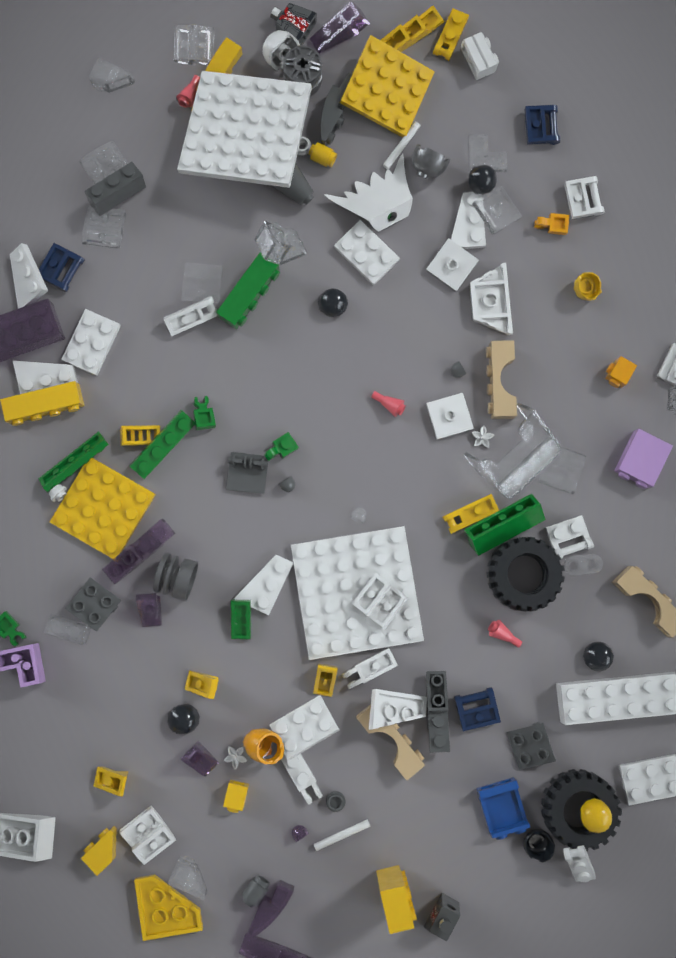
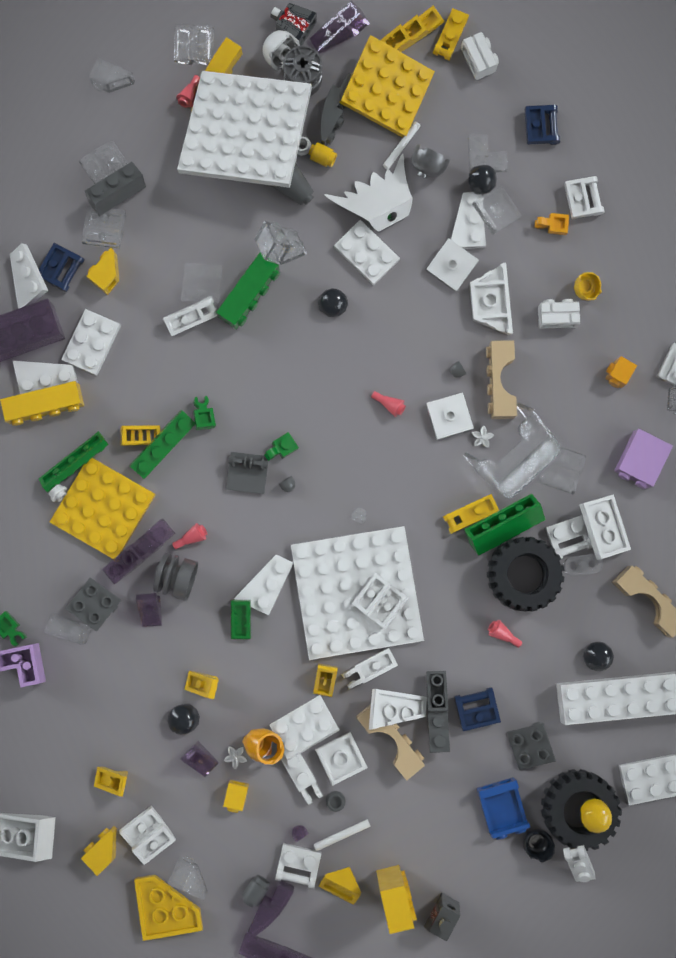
(105, 273): none -> yellow slope
(195, 534): none -> coral cone
(301, 859): none -> white plate
(341, 758): none -> white plate
(341, 884): none -> yellow slope
(559, 314): none -> white brick
(605, 527): none -> white plate

